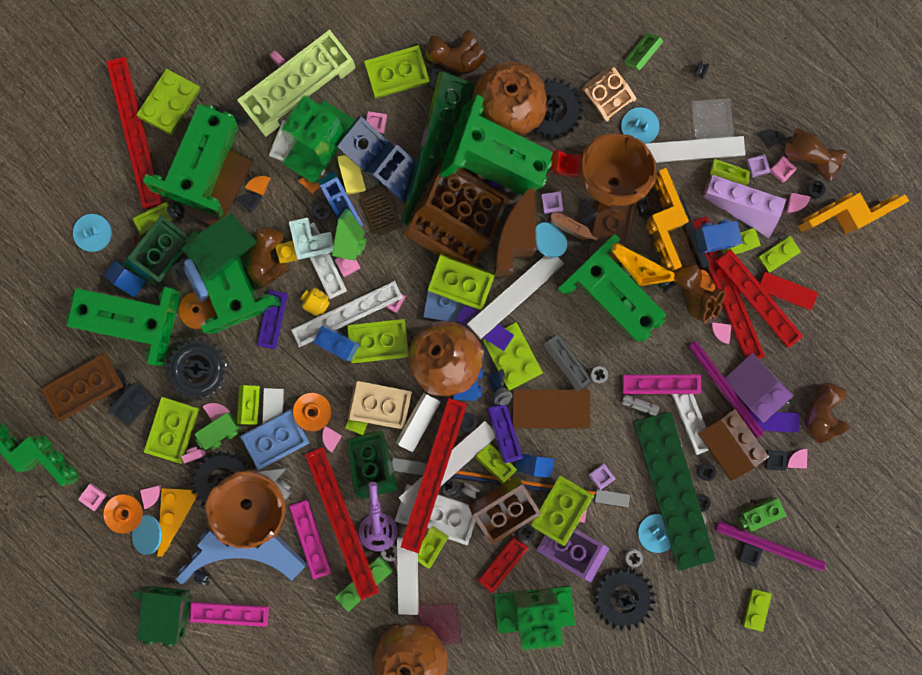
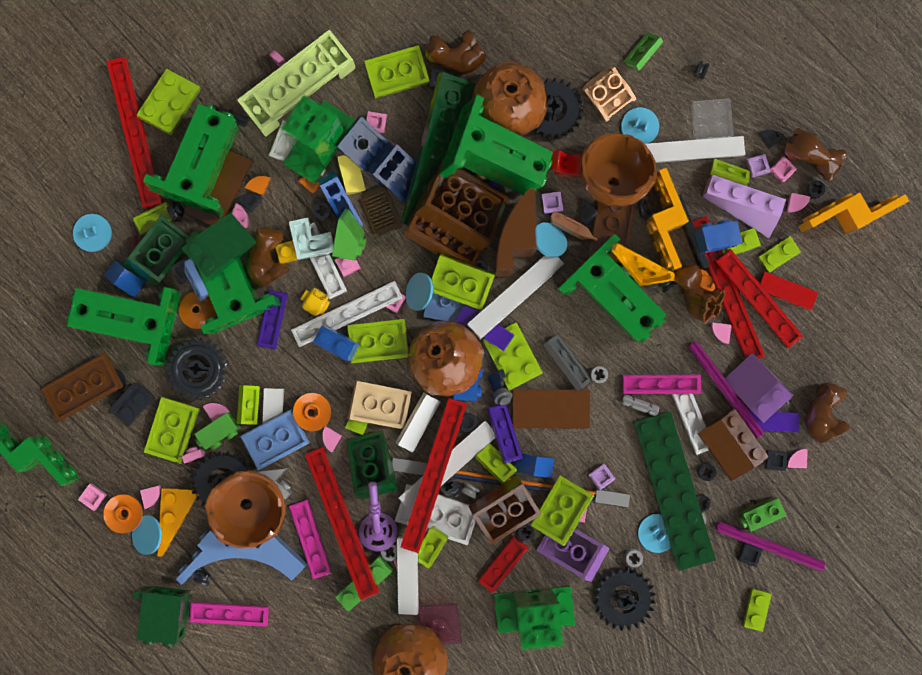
(241, 215): none -> bright pink tile
(419, 291): none -> medium azure piece

